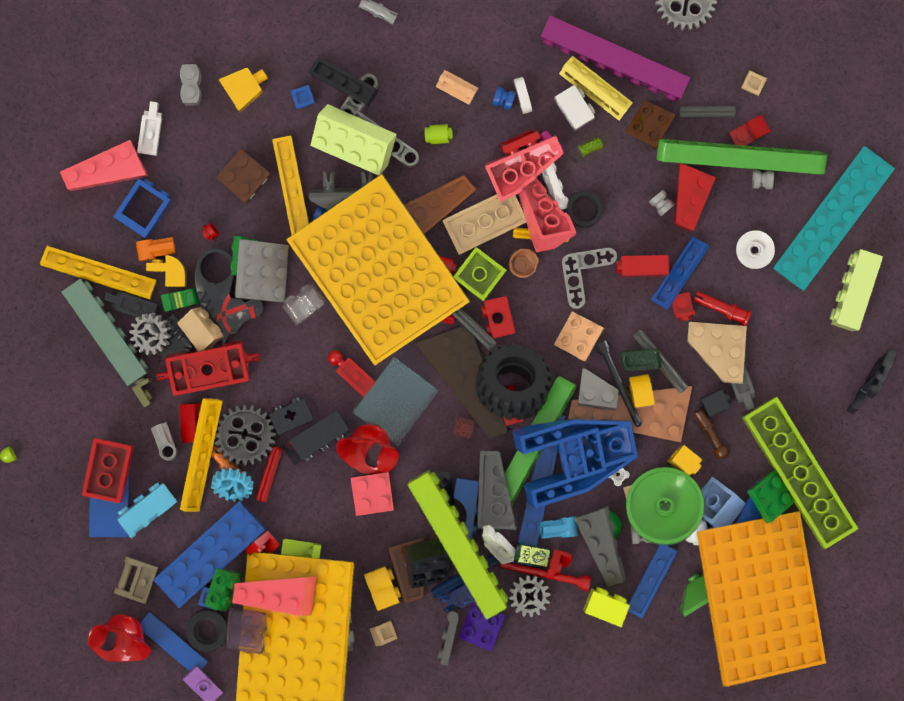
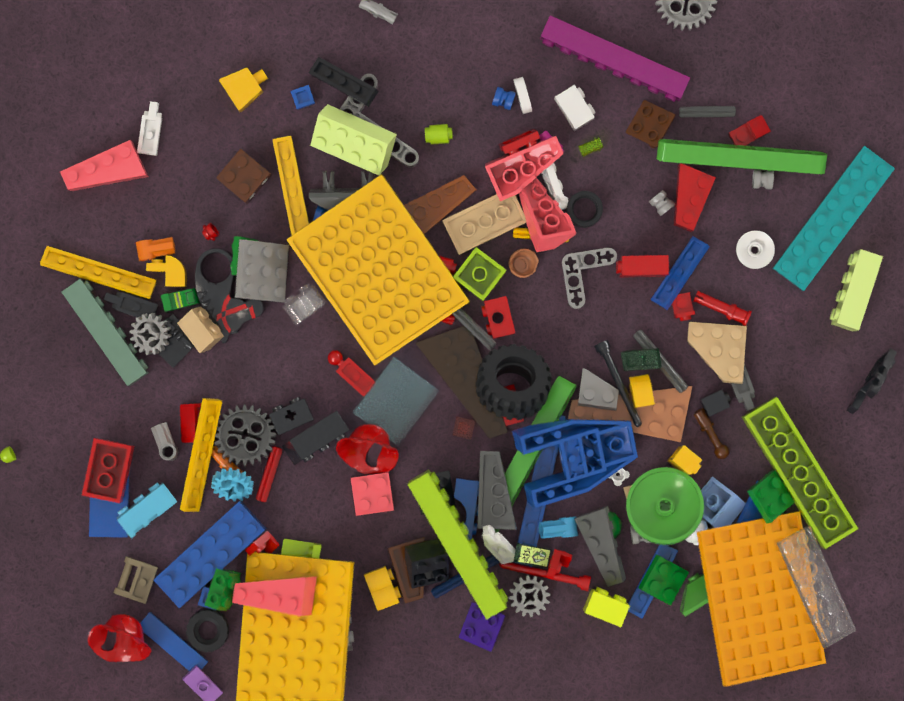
(143, 395): olive bracket -> none
(156, 218): blue window -> none
(191, 79): light grey brick -> none
(228, 364): red brick -> none
(246, 630): slope -> none
(383, 633): tan slope -> none
(448, 636): dark grey plate -> none
(456, 87): light nougat hinge -> none
(459, 596): clear blue plate -> none
(578, 336): light nougat hinge -> none
(595, 88): light yellow fence -> none
(663, 579): none -> green plate
(753, 83): tan tile -> none
(816, 586): none -> clear plate

